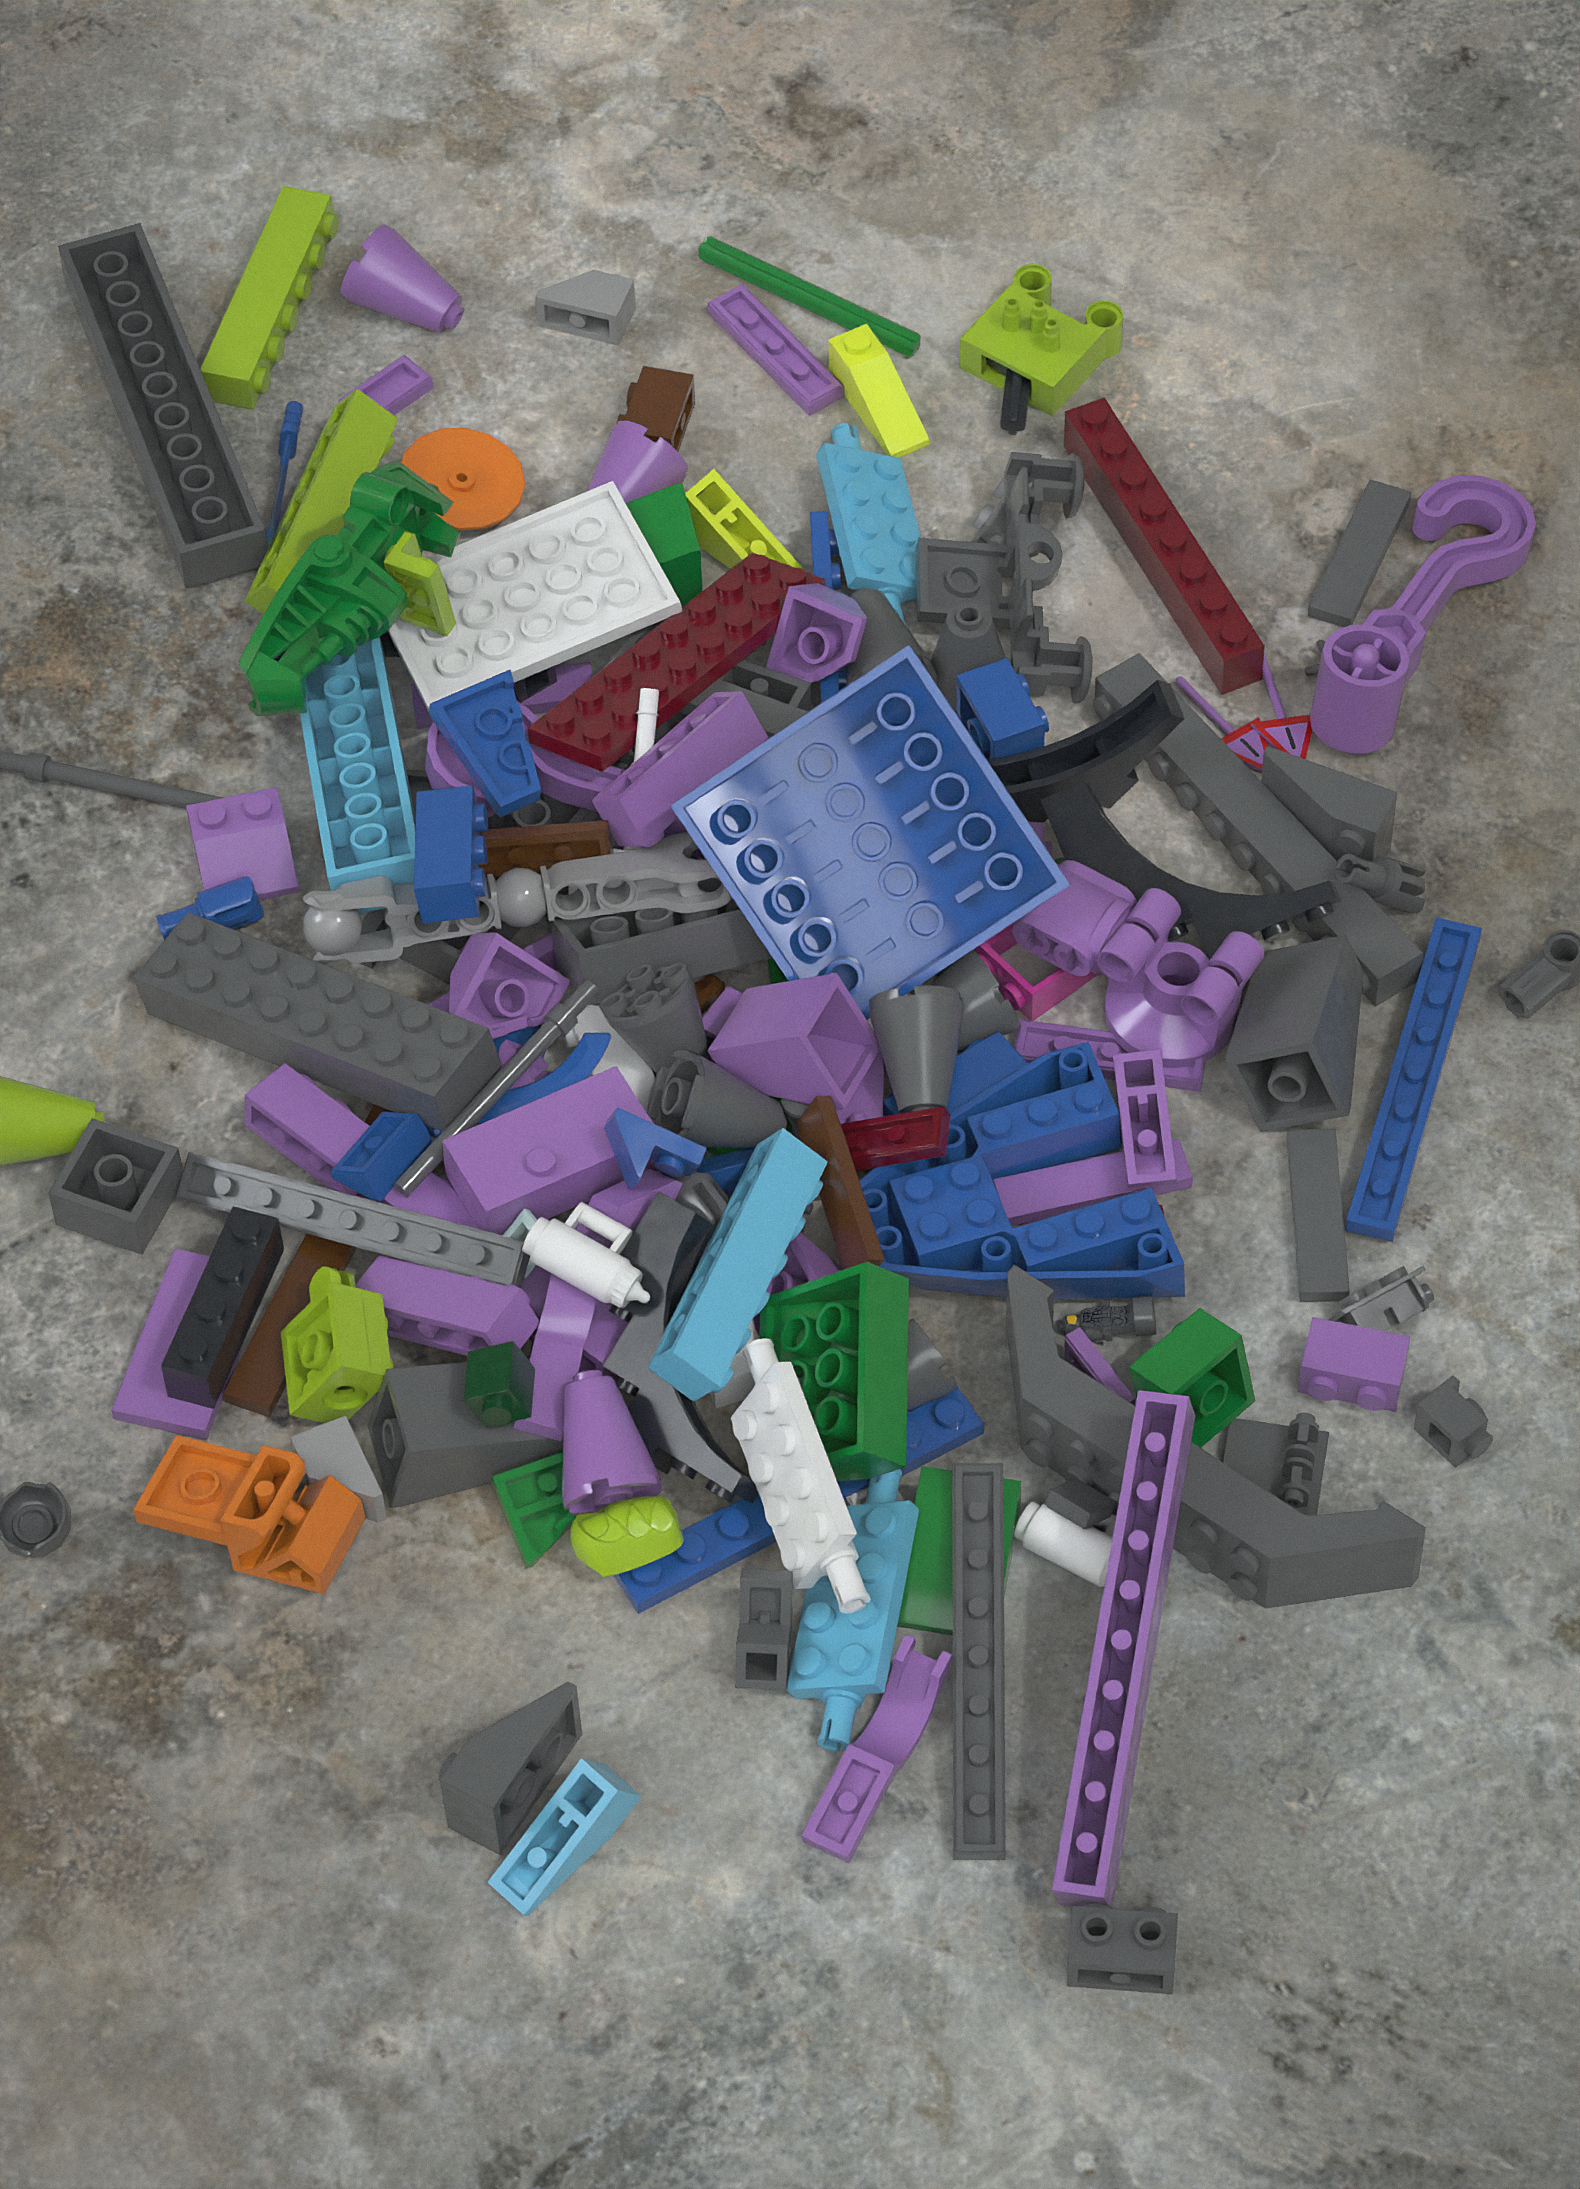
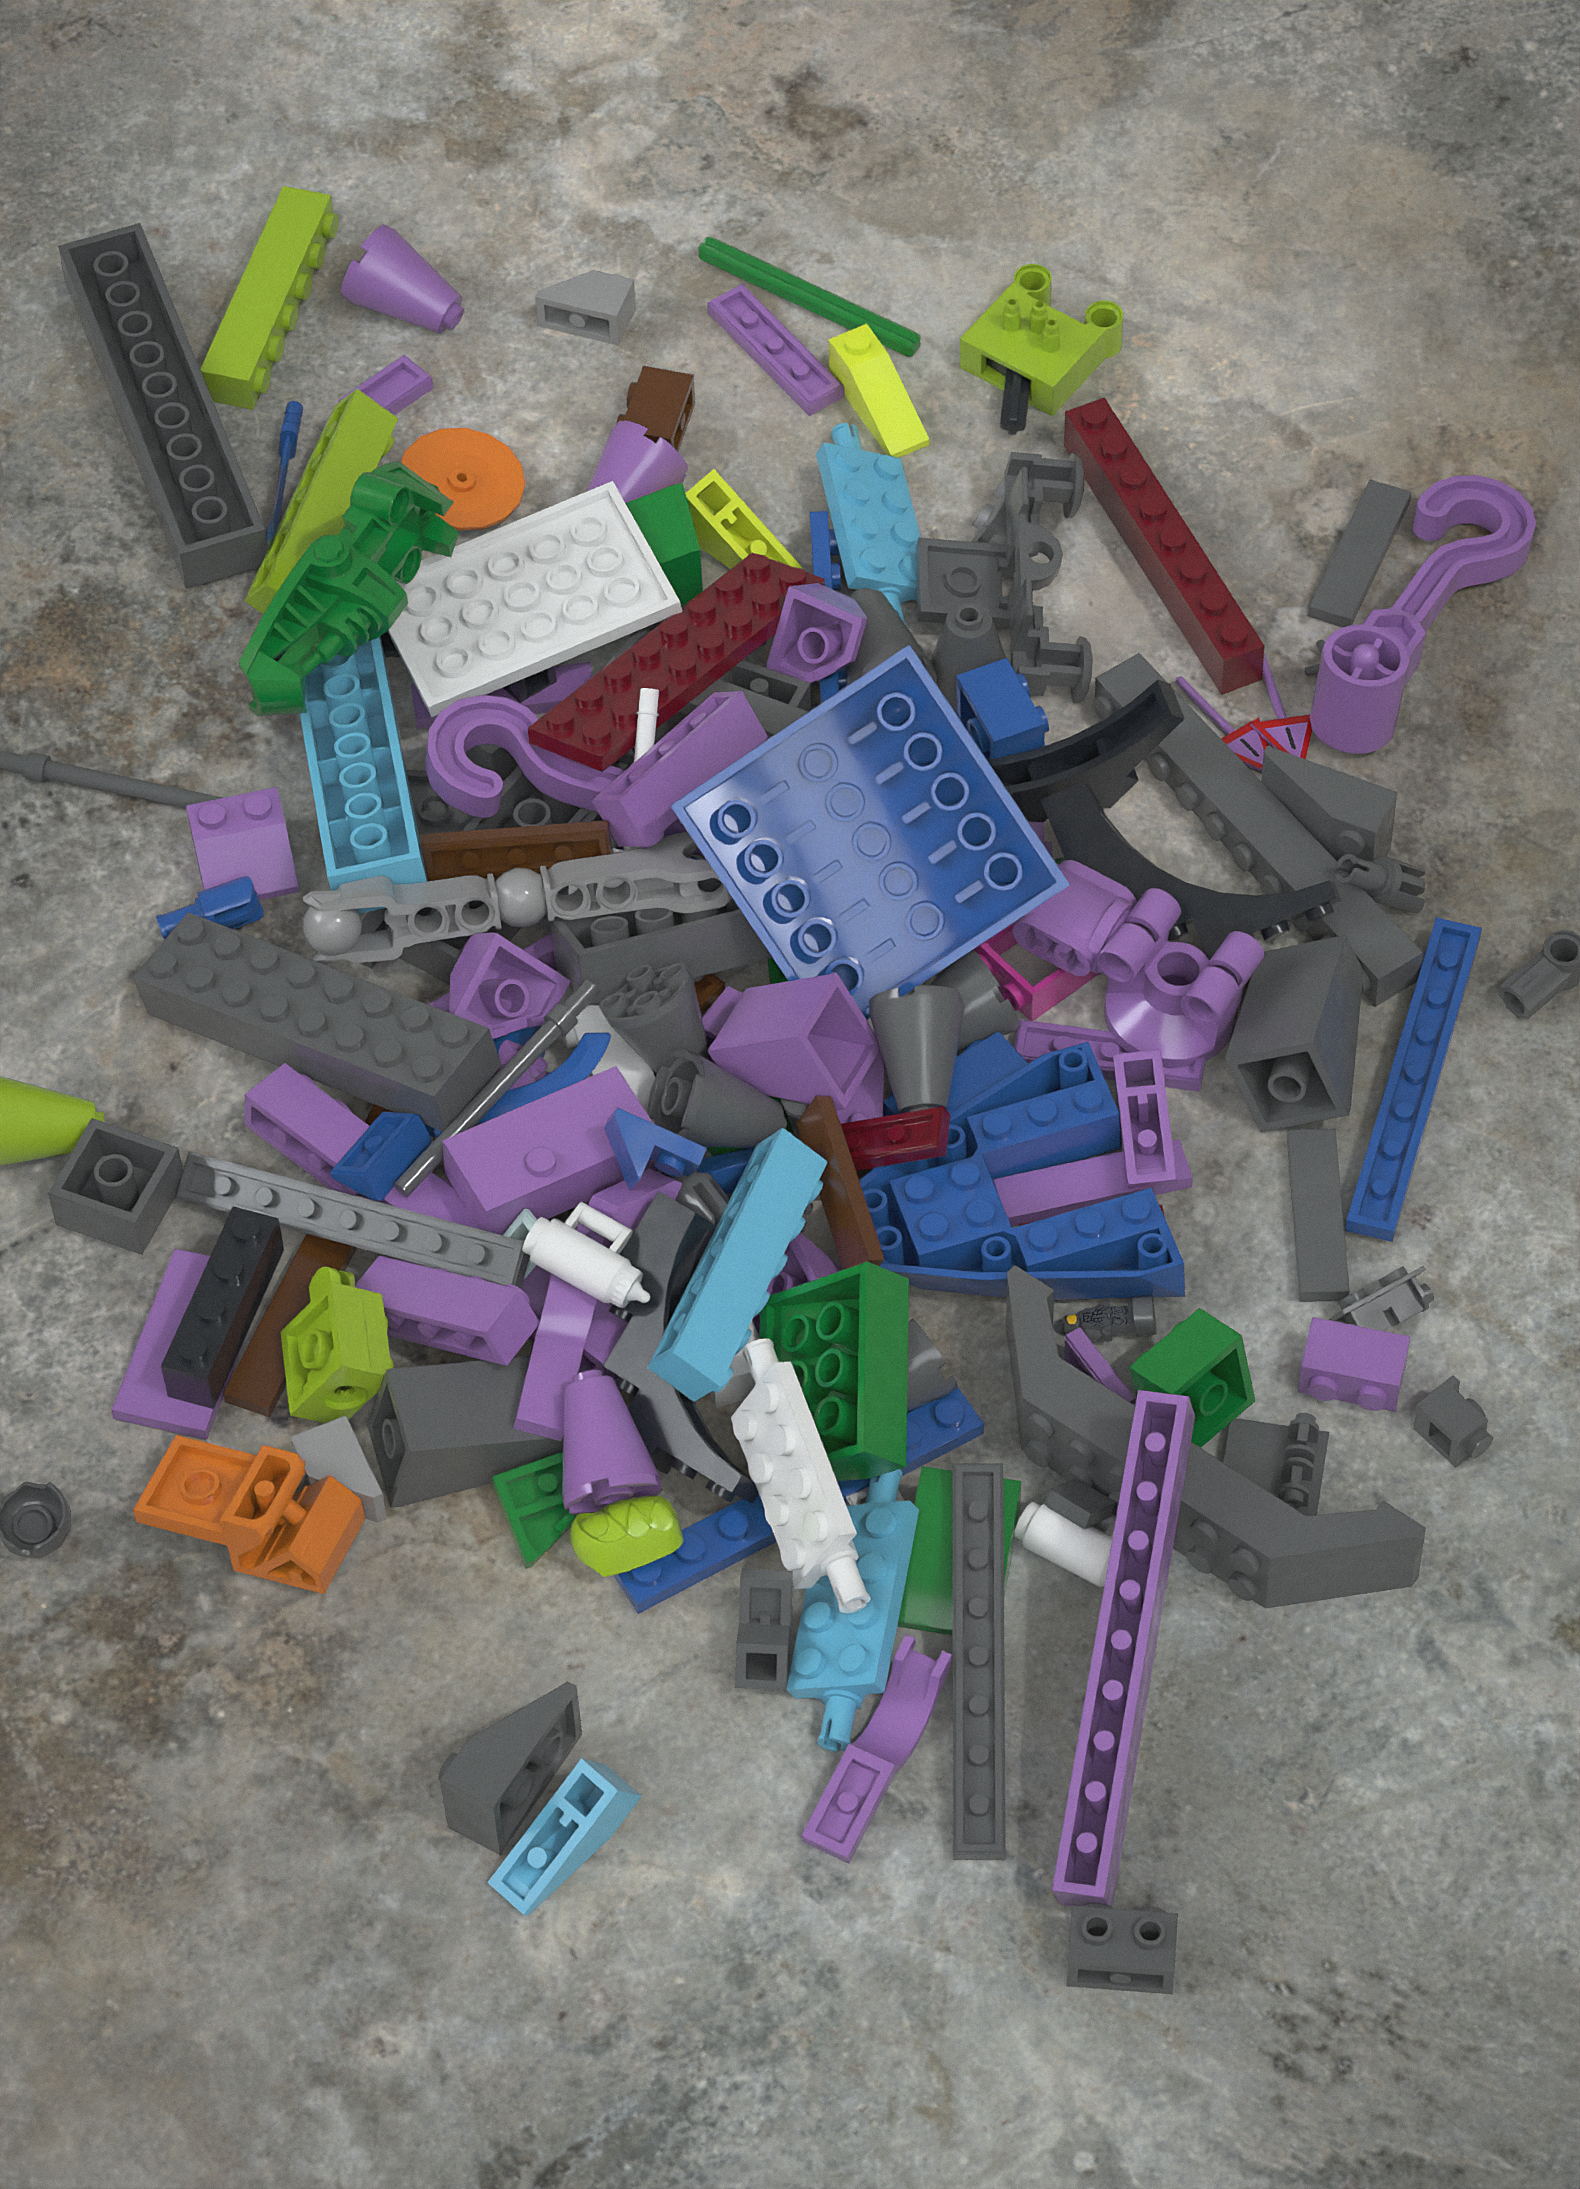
(424, 585): lime bracket -> none
(449, 854): blue brick -> none
(490, 741): blue wing -> none
(499, 1384): dark green brick -> none

